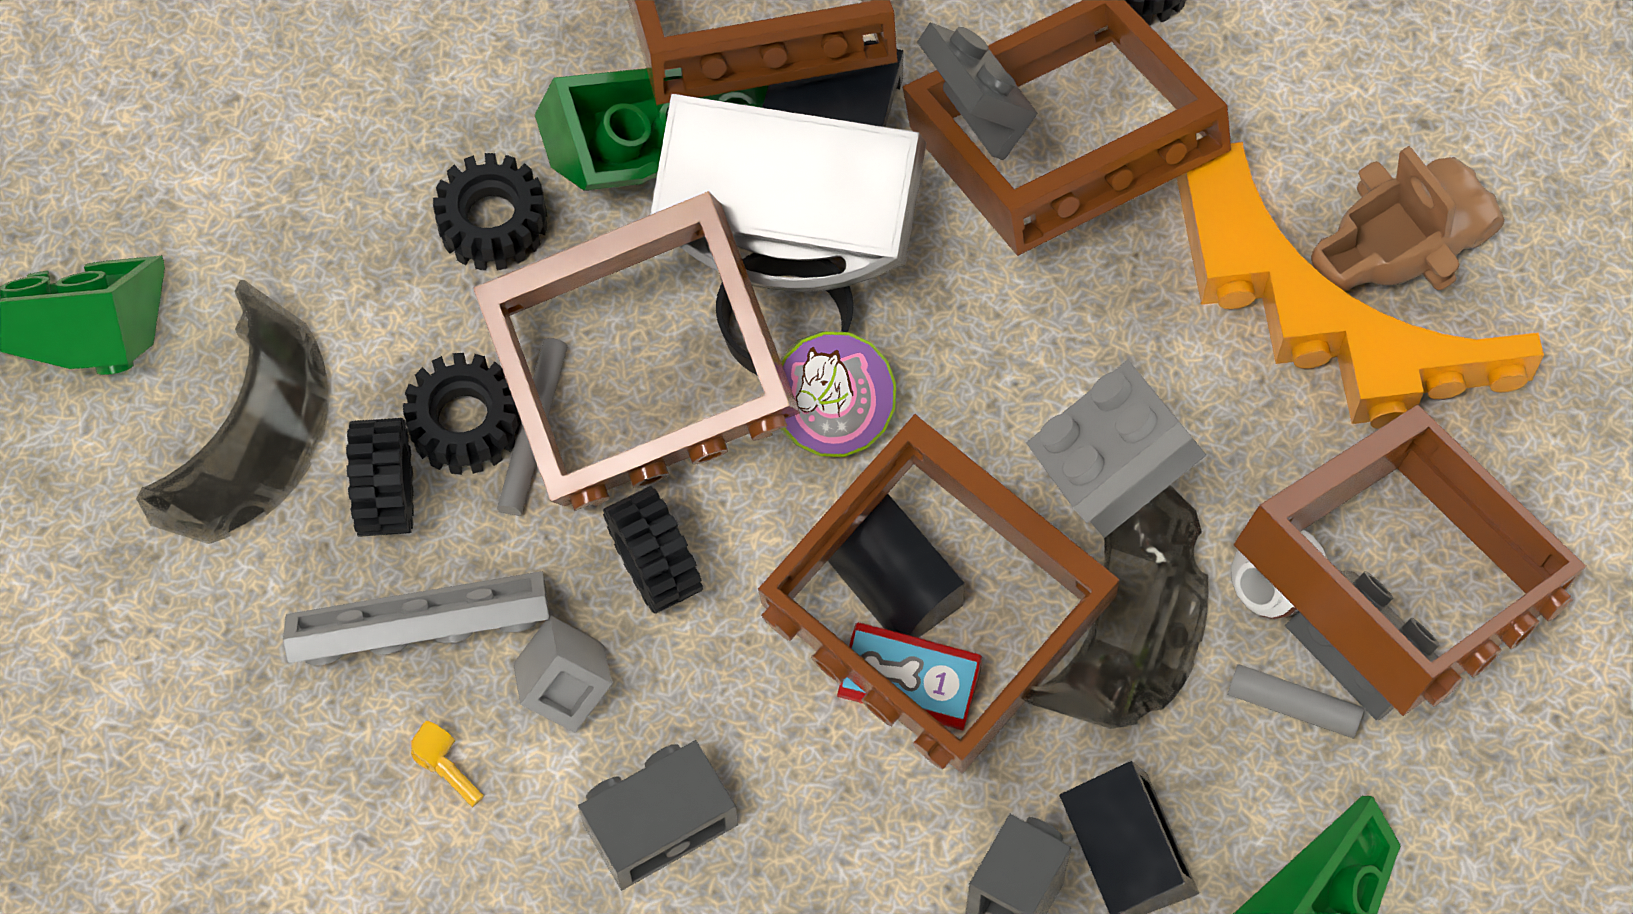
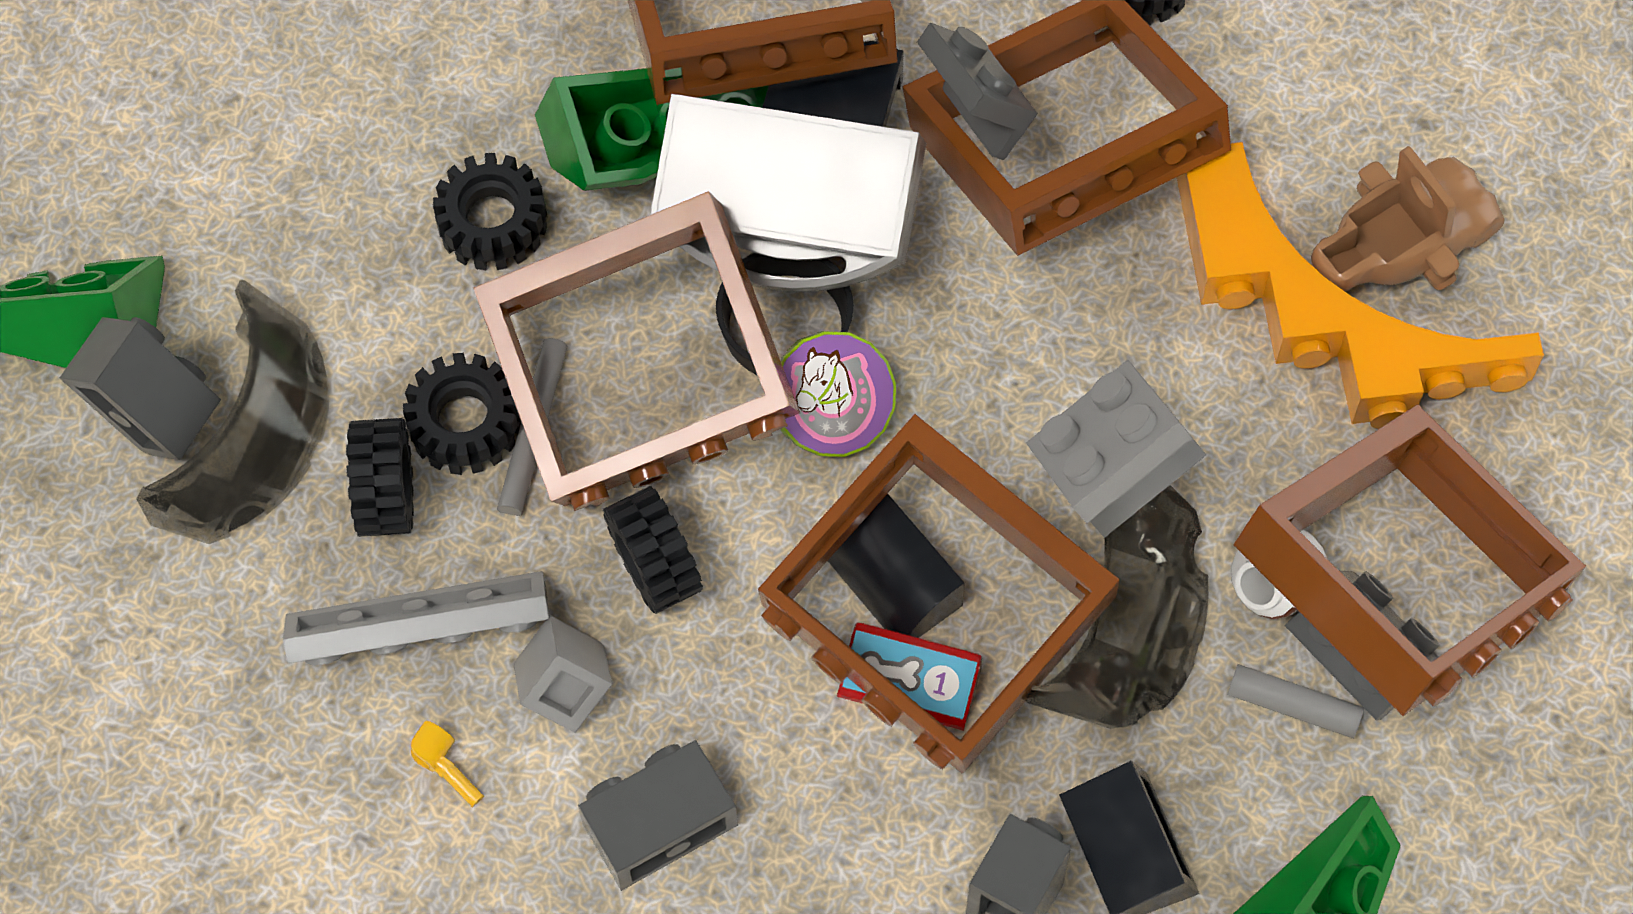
(141, 386): none -> dark grey brick

